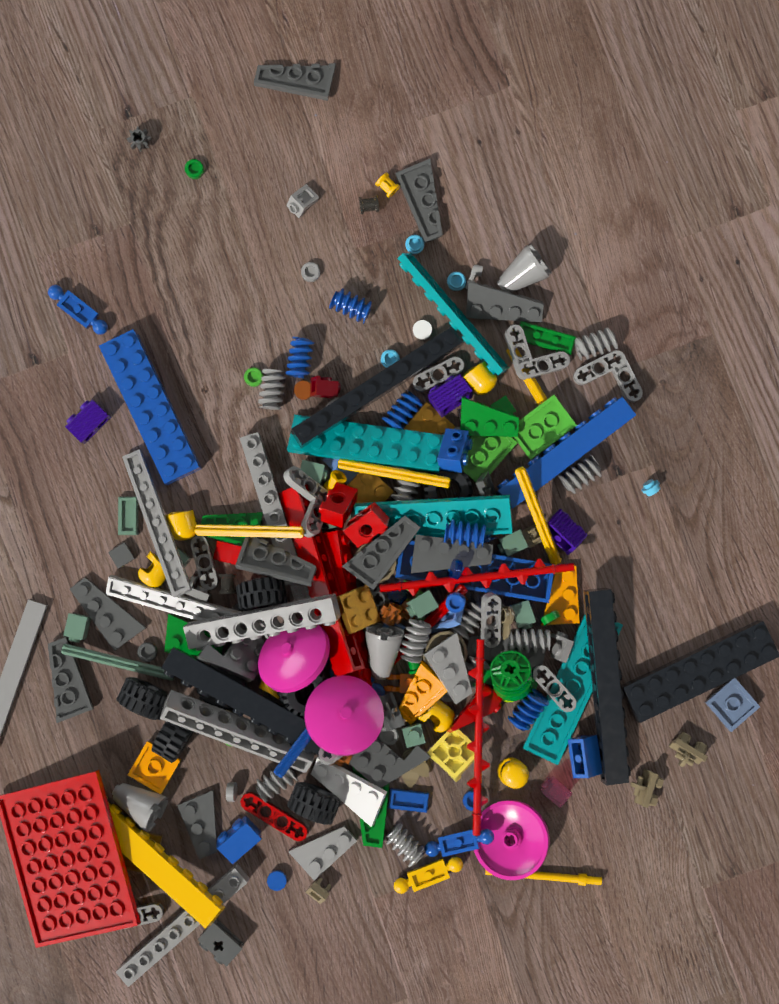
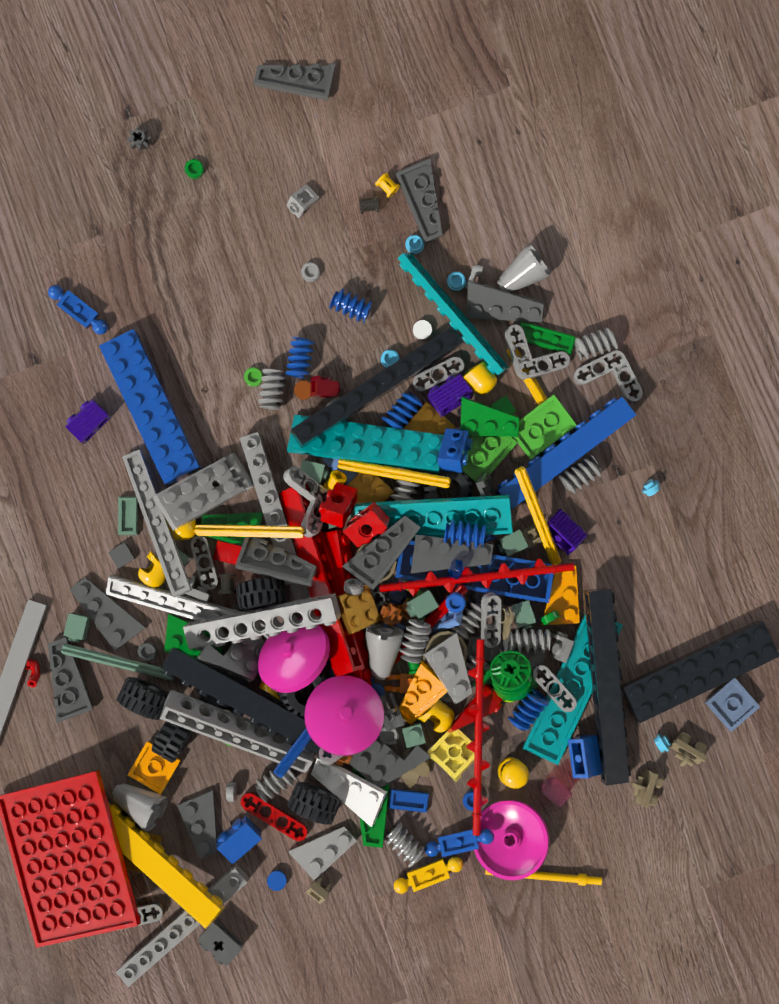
(35, 672): none -> red arm
(196, 494): none -> light grey hinge
(353, 586): none -> light grey tile
(662, 743): none -> medium azure plate

